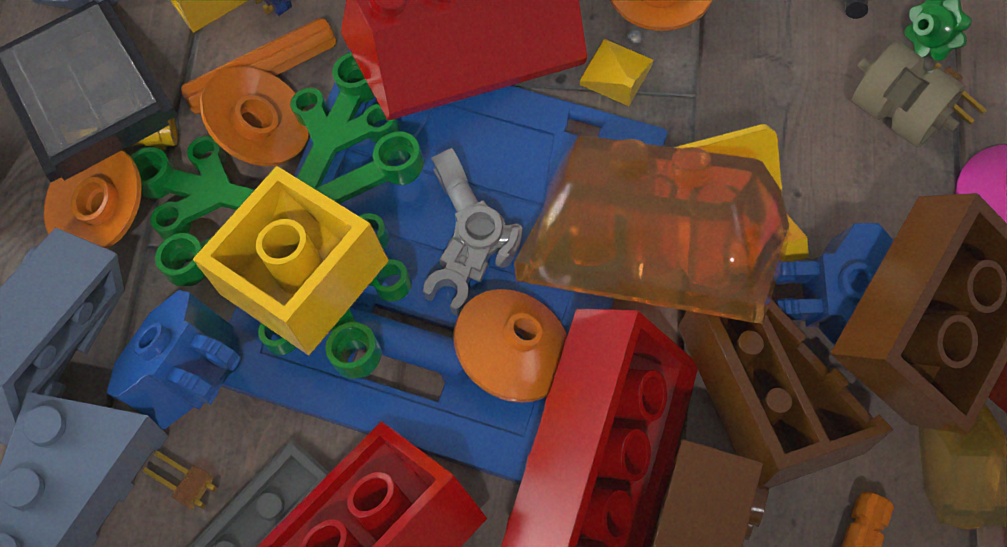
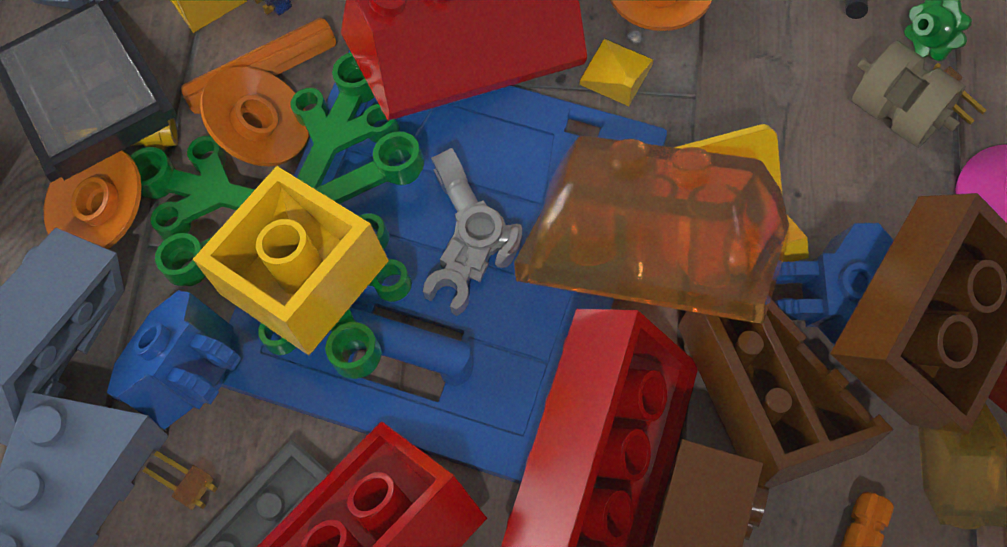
(500, 359): orange dish -> none

